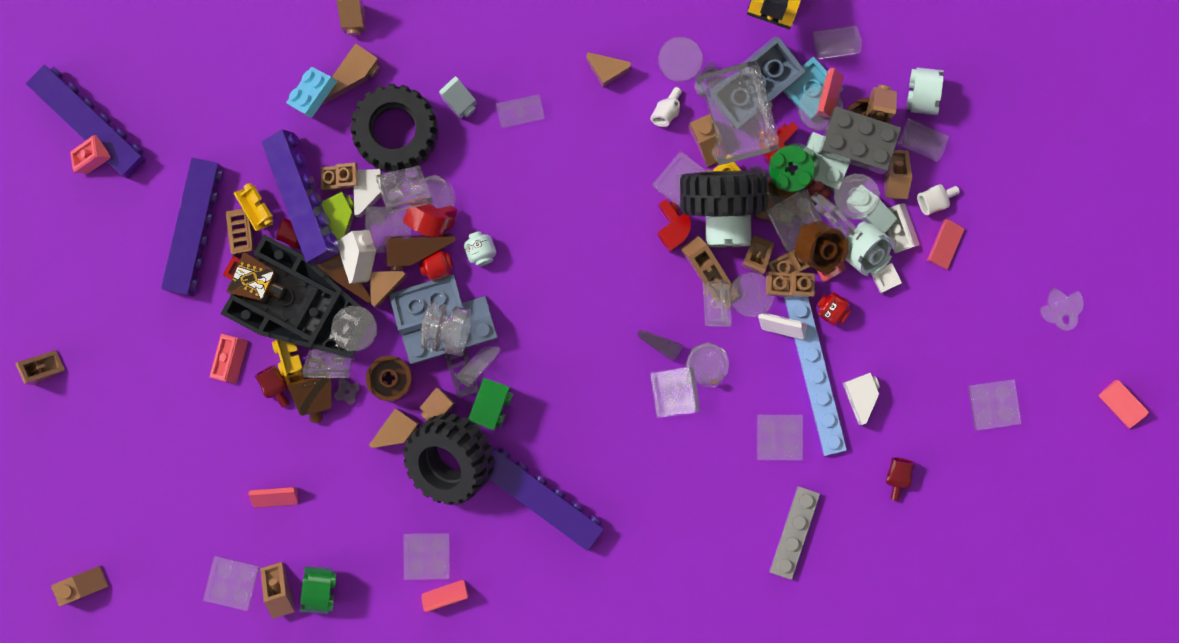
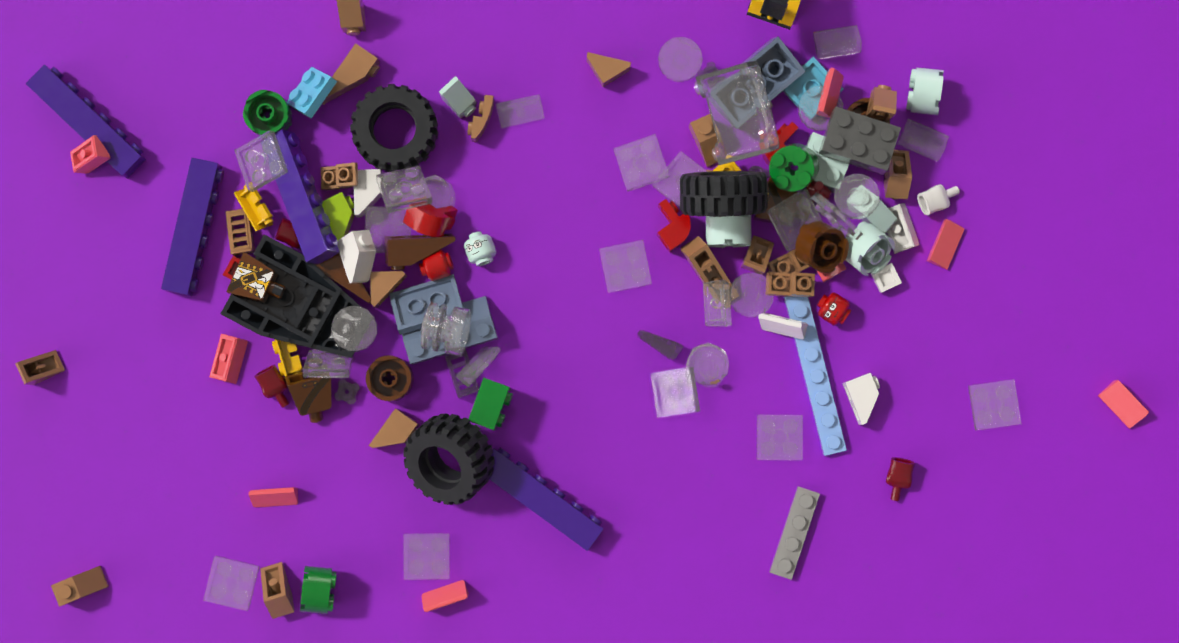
(255, 114): none -> green brick
(261, 161): none -> clear plate
(436, 404): medium nougat slope -> none
(479, 124): none -> medium nougat slope
(625, 266): none -> clear plate
(641, 162): none -> clear plate
(667, 109): white piece -> none
(1061, 306): clear plate -> none

